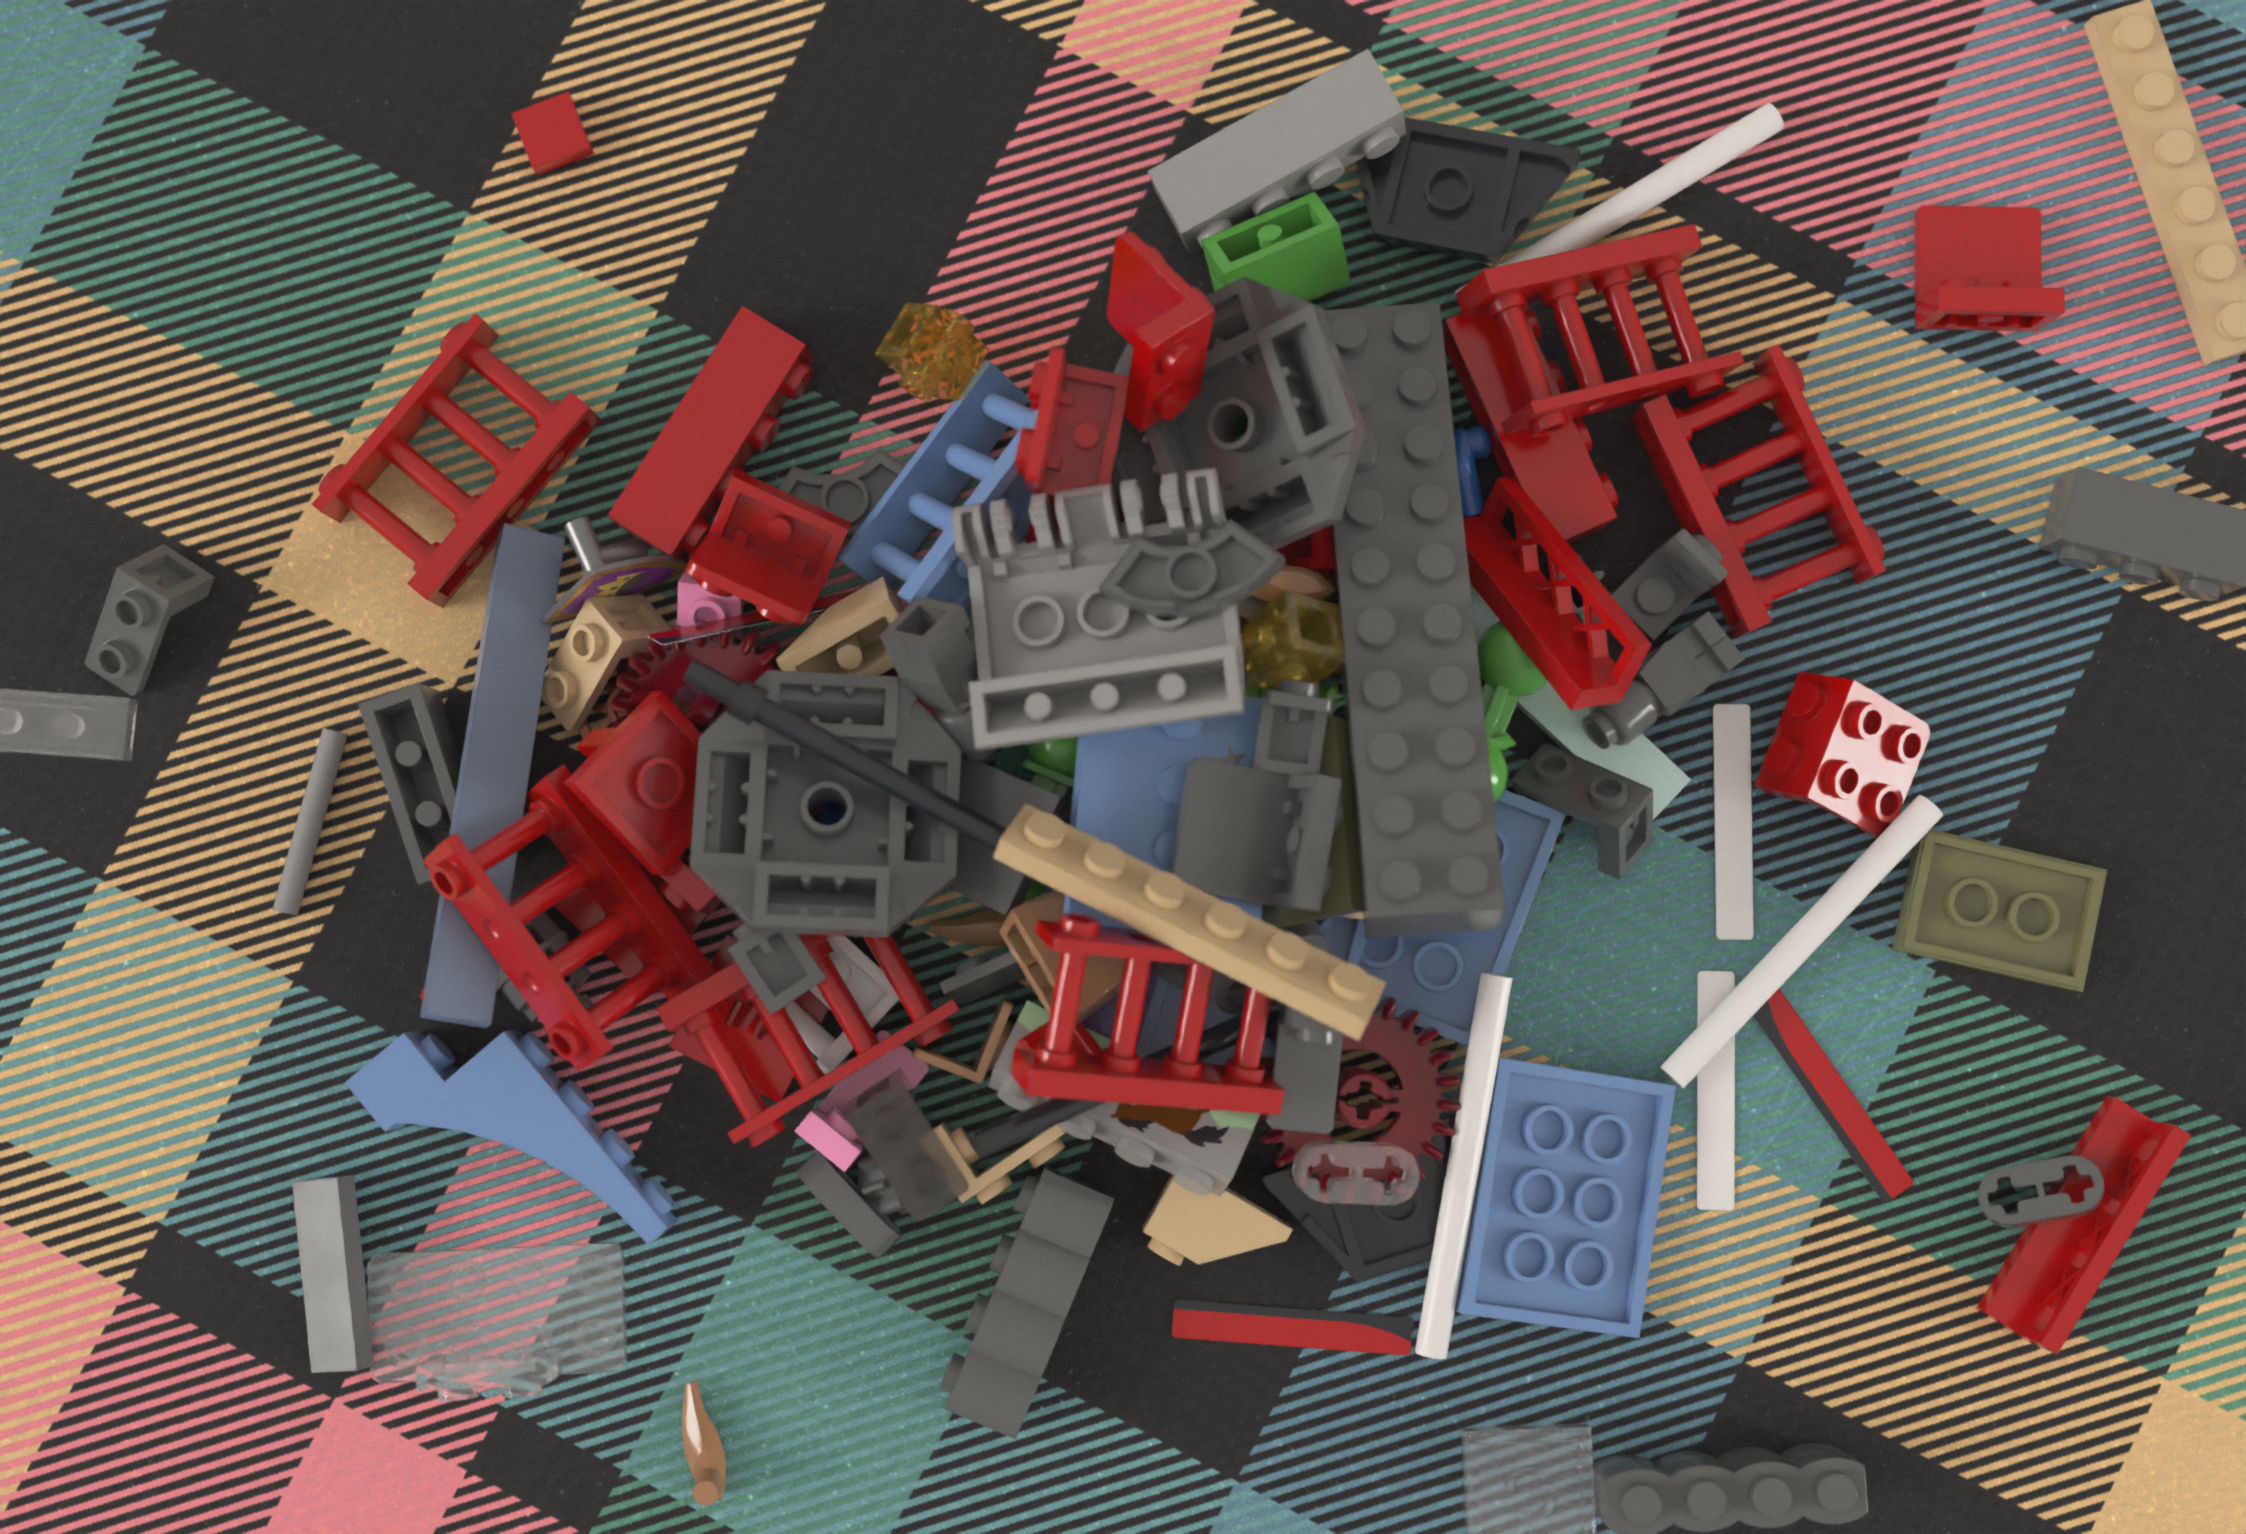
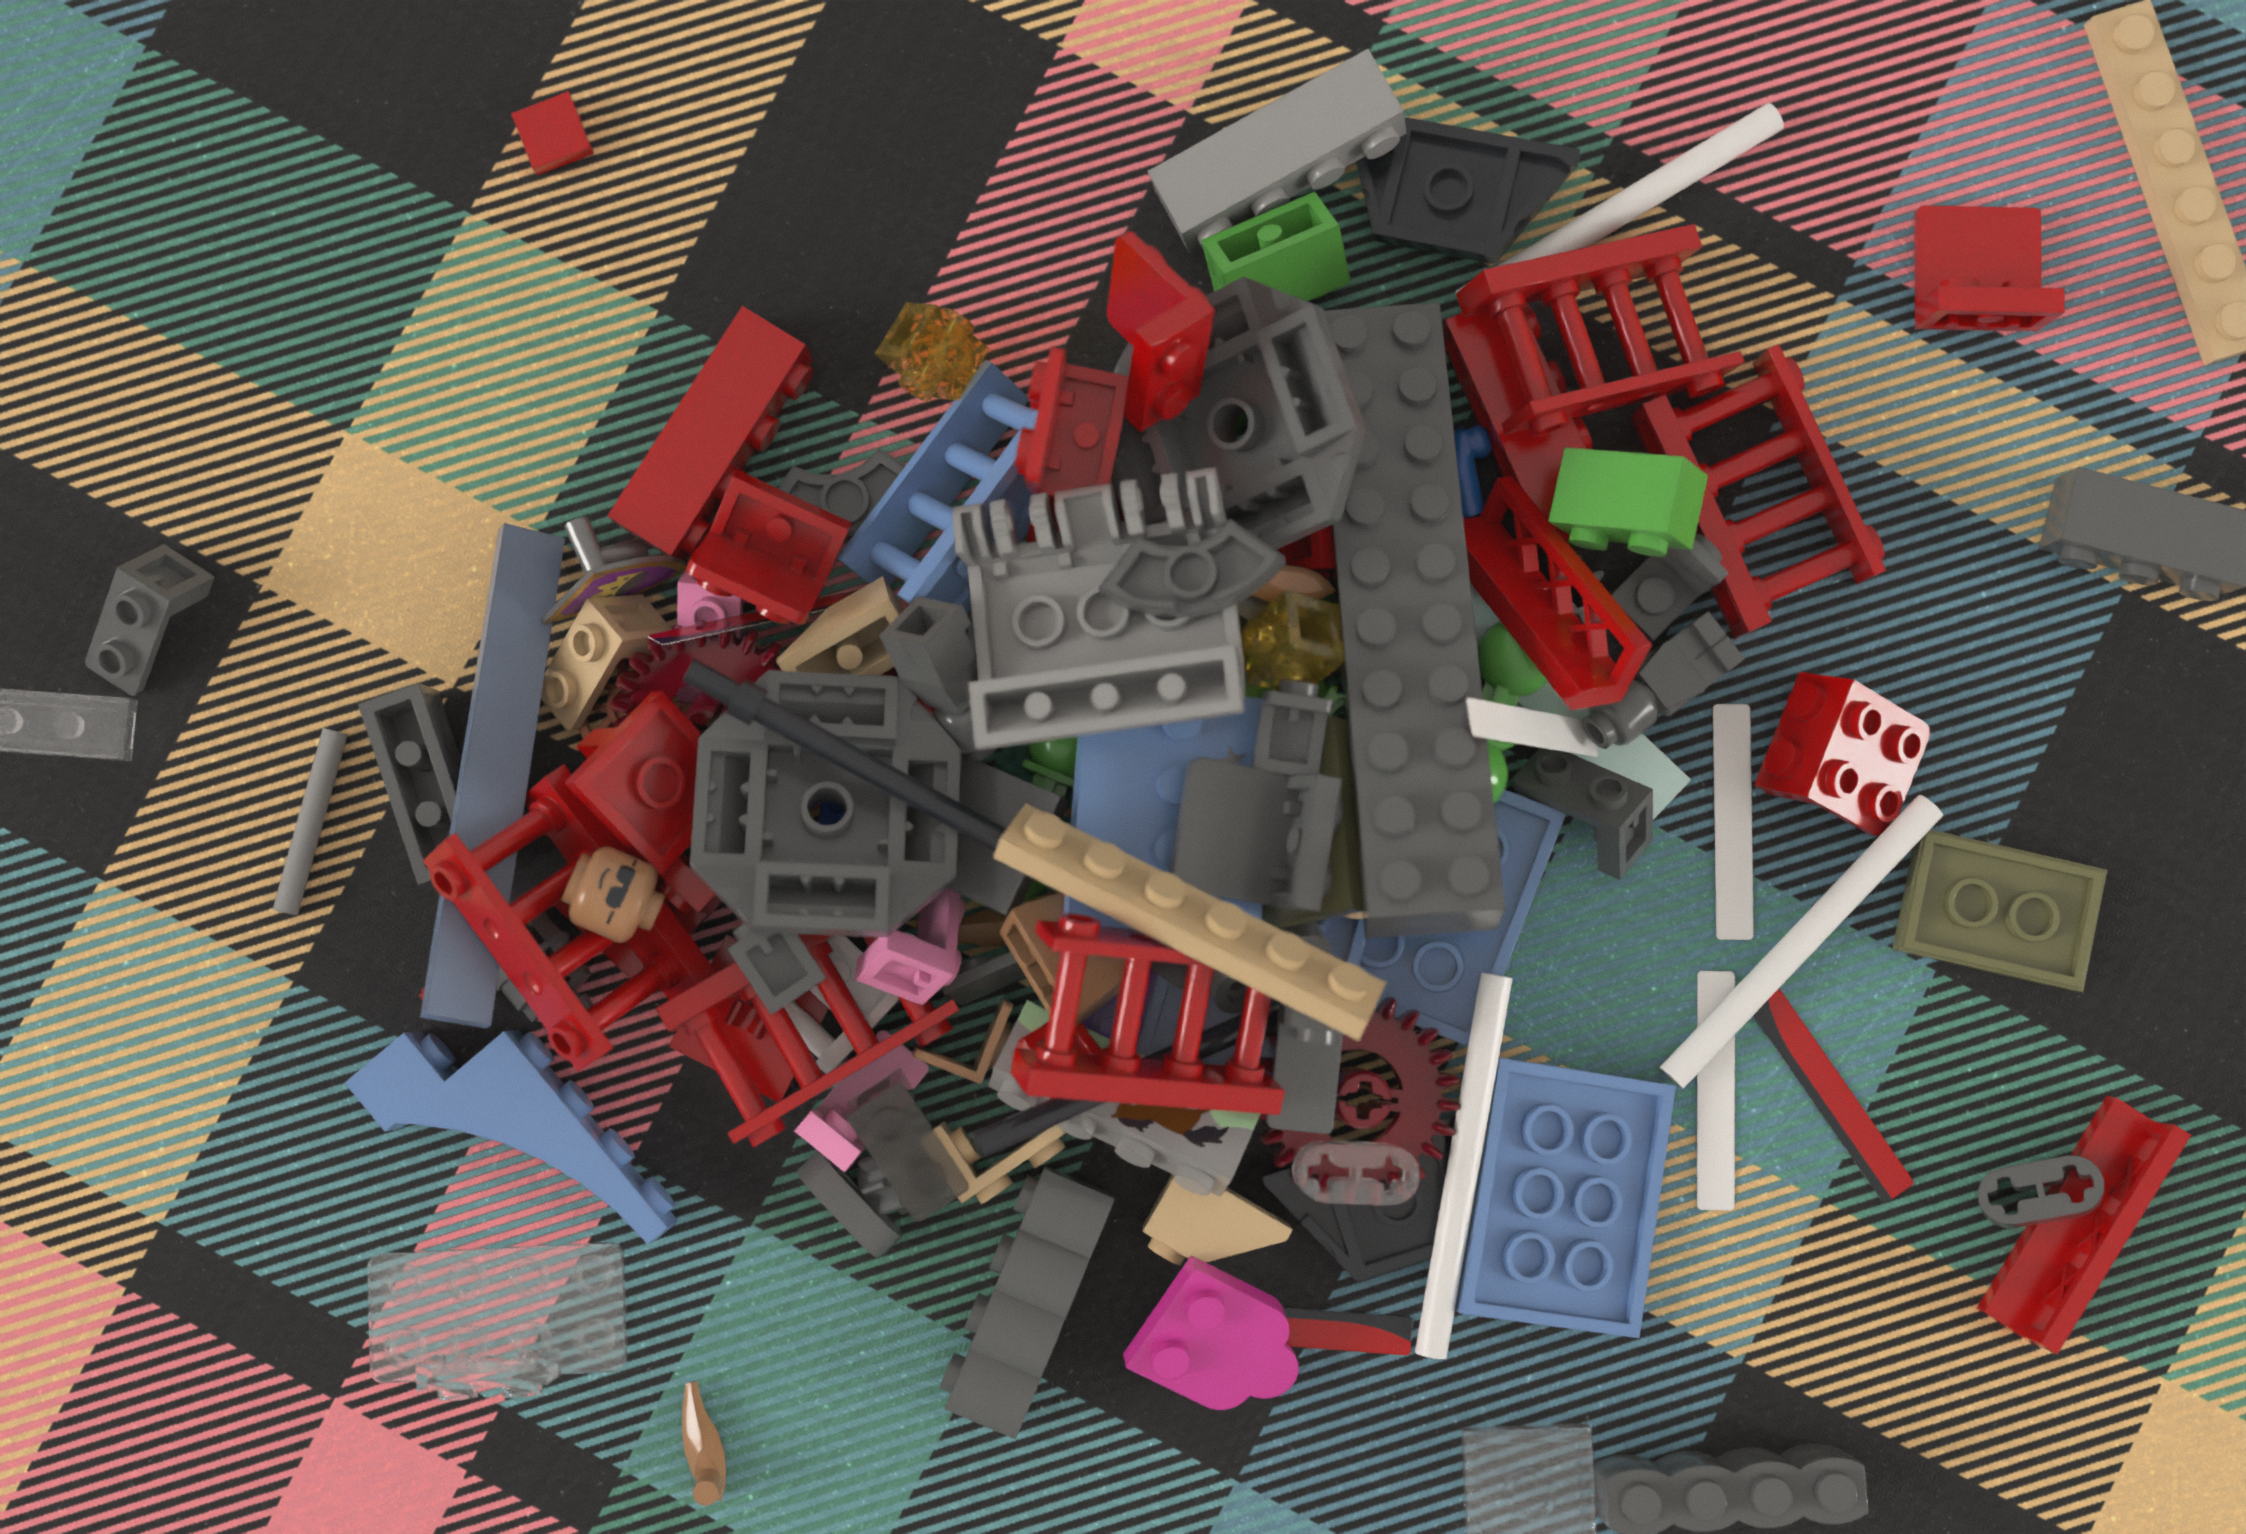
(332, 1274): tile -> none
(519, 472): red fence -> none
(613, 894): none -> medium nougat head
(920, 964): none -> bright pink bracket
(1215, 1340): none -> dark pink plate
(1528, 727): none -> white sticker
(1628, 500): none -> bright green brick

